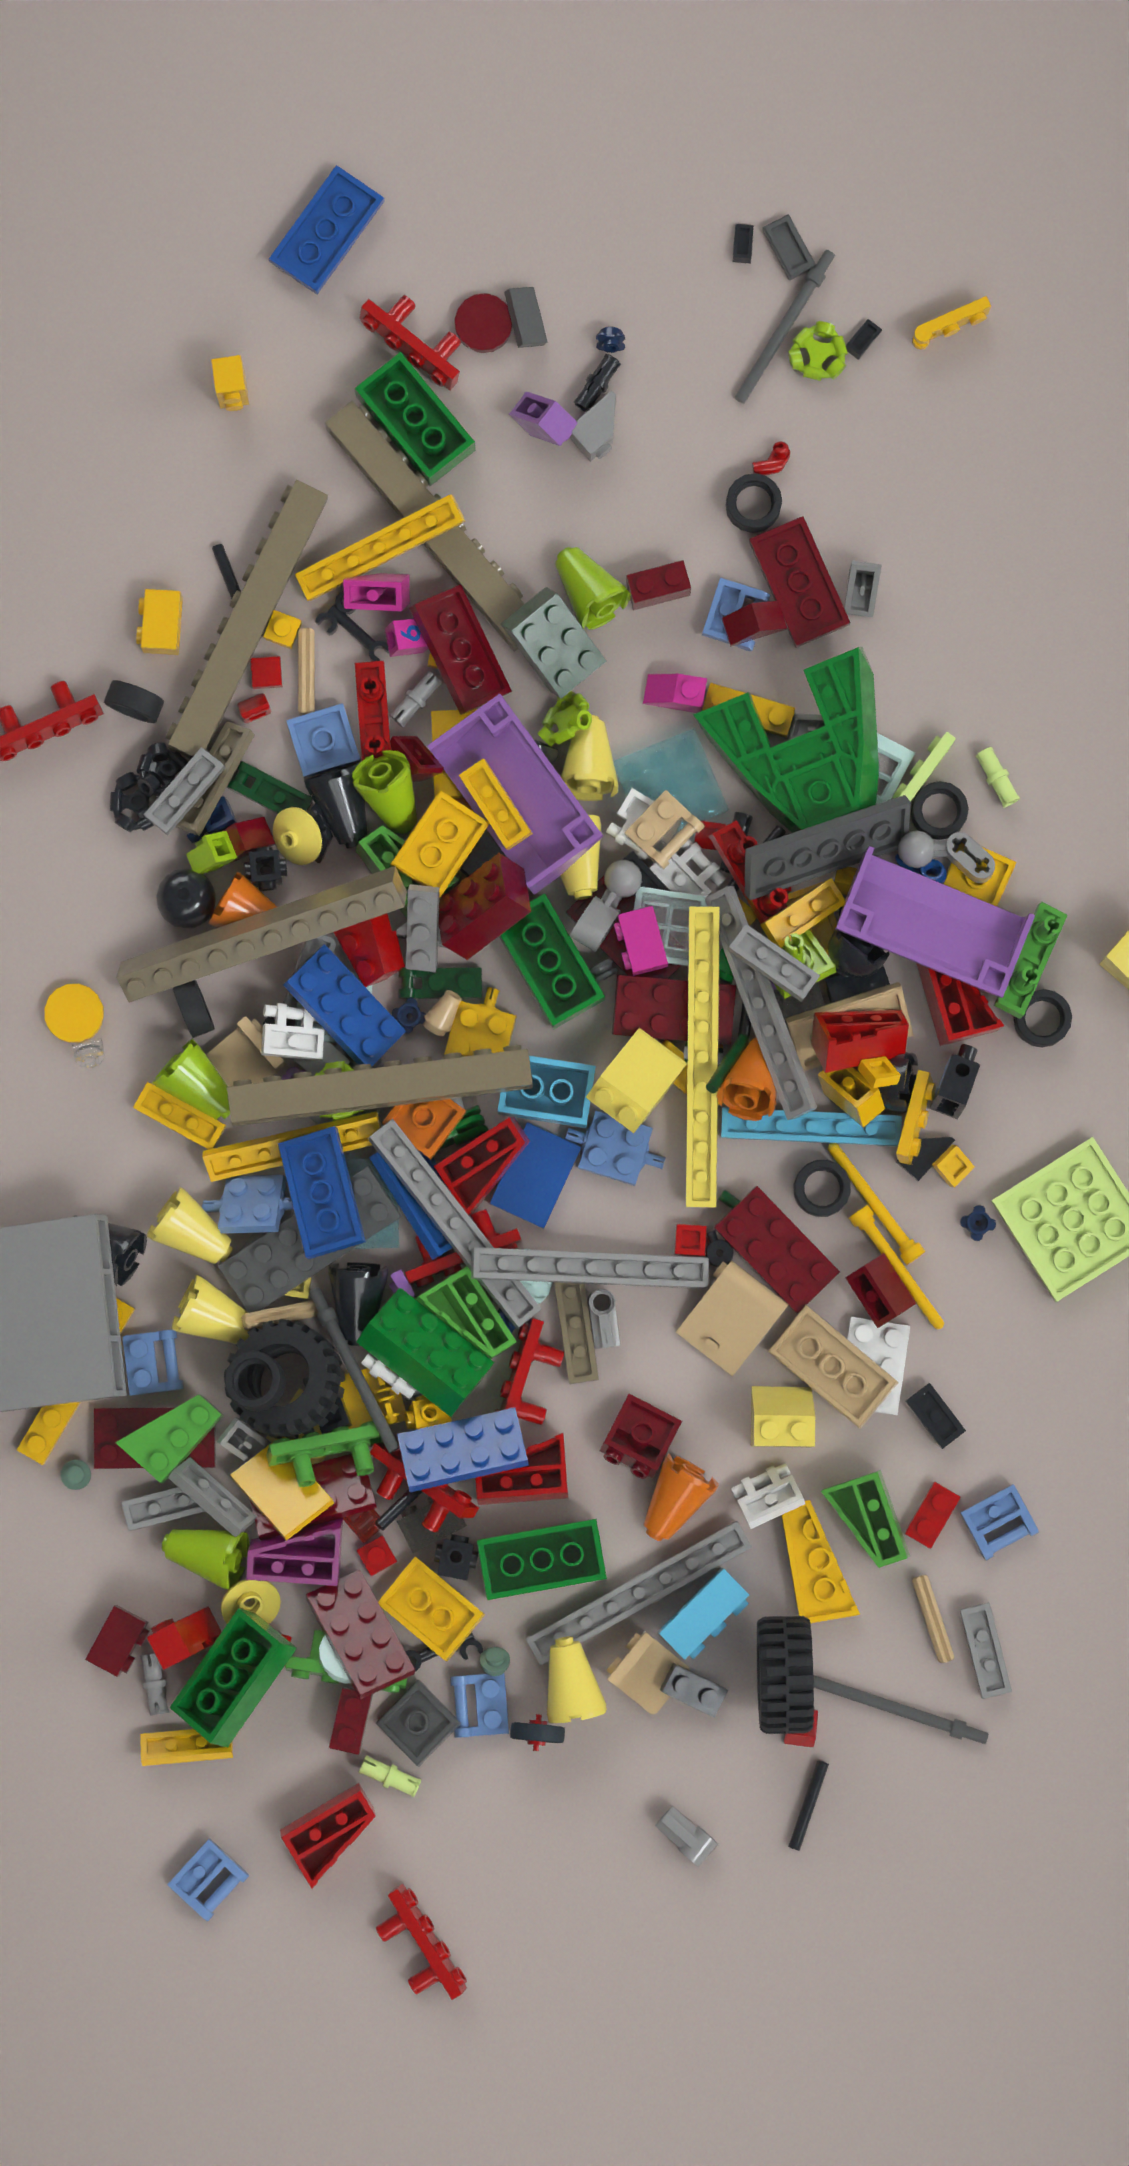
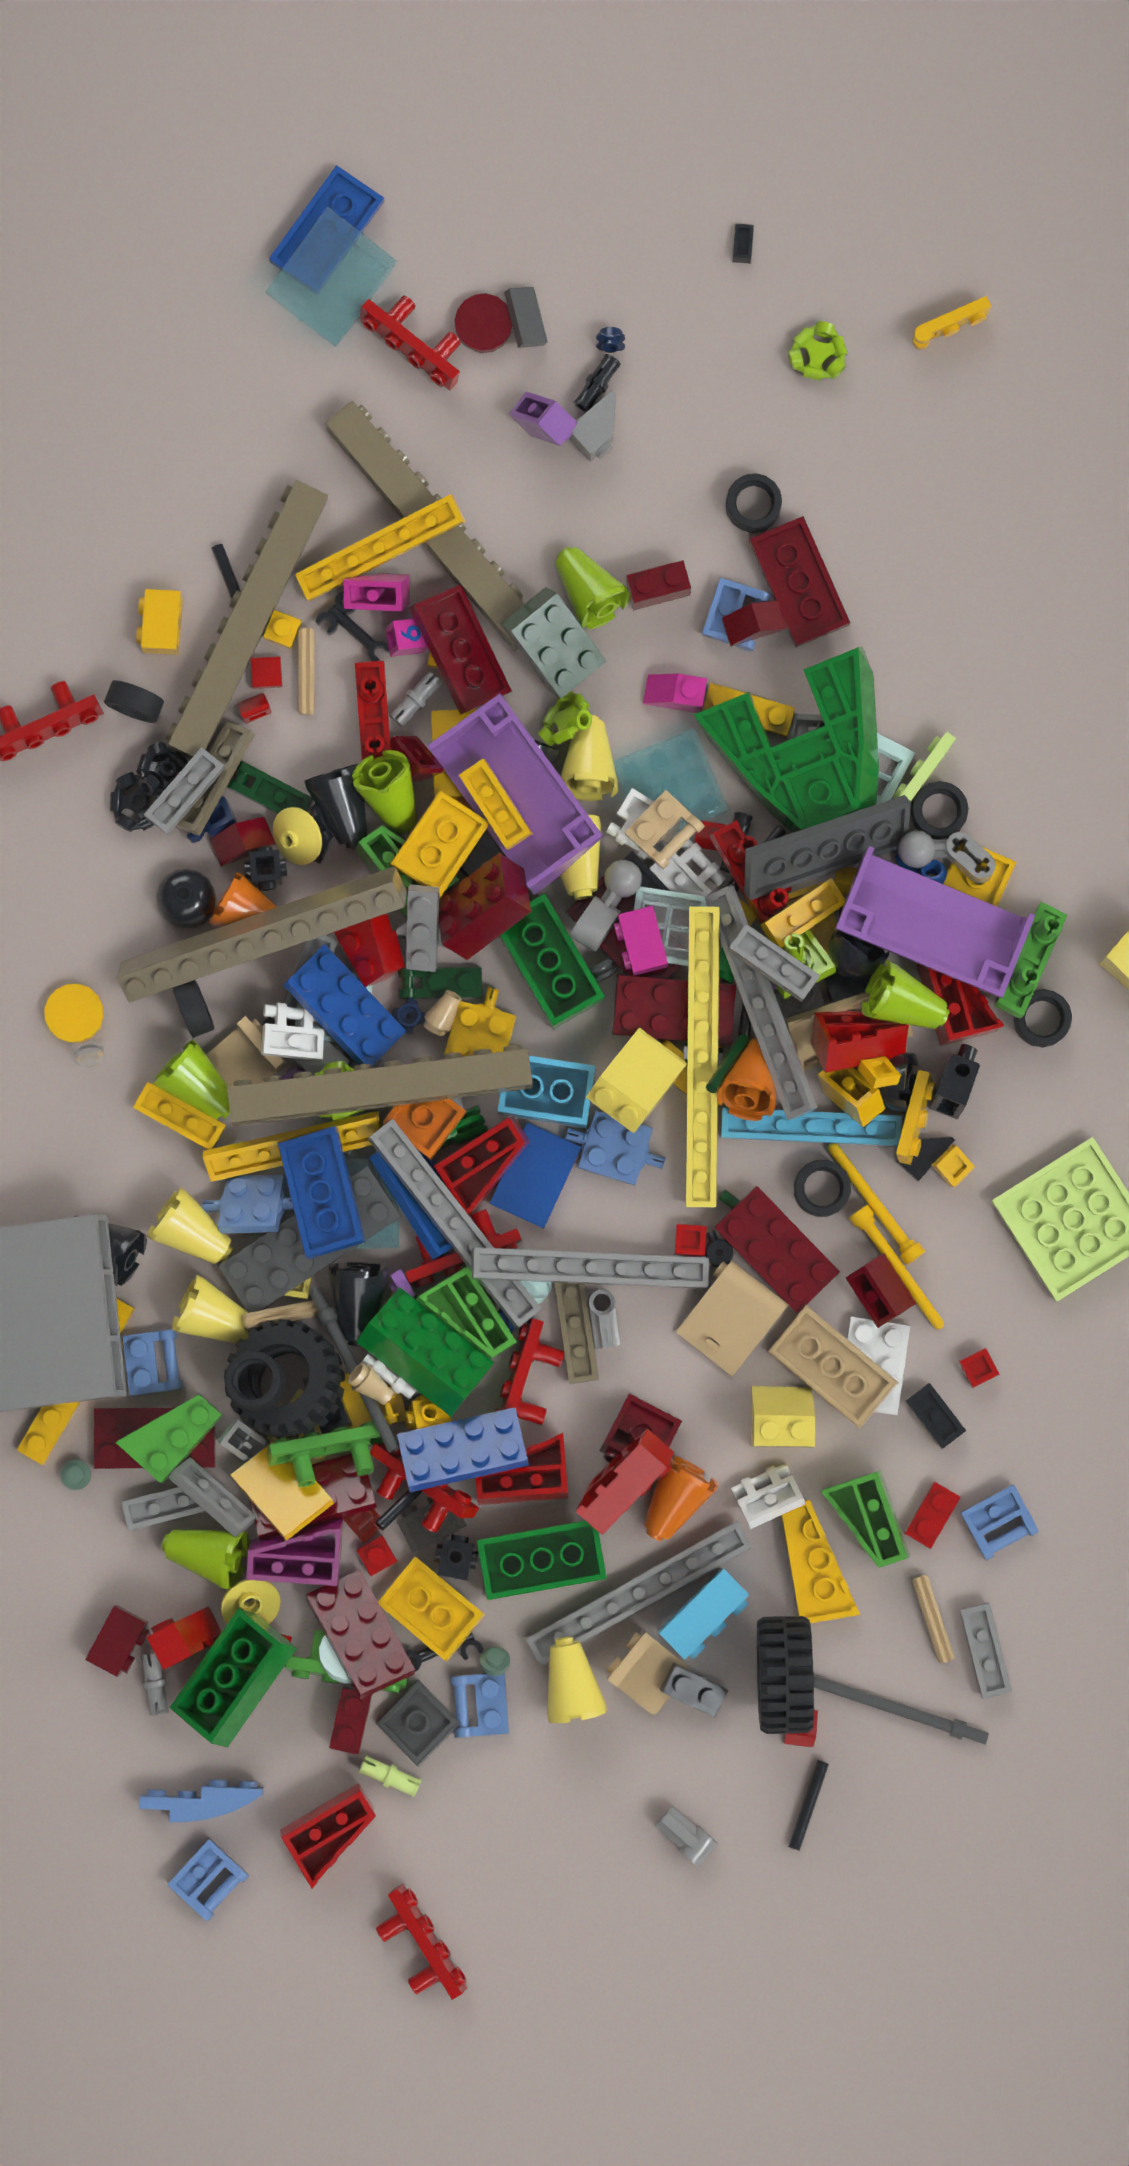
(179, 1747): yellow plate -> none
(211, 853): lime brick -> none
(214, 1801): none -> medium blue slope
(230, 382): yellow brick -> none
(323, 740): medium blue plate -> none
(331, 276): none -> clear light blue piece
(369, 1383): none -> tan cone
(415, 418): green brick -> none
(537, 1732): black wheel -> none
(624, 1481): none -> red wedge
(775, 462): red arm -> none
(789, 247): dark grey tile -> none
(813, 279): dark grey bar -> none
(862, 588): light grey slope -> none
(863, 339): black piece -> none
(902, 999): none -> lime cone
(978, 1367): none -> red plate
(986, 1223): dark blue plate -> none
(997, 777): yellowish green pin -> none

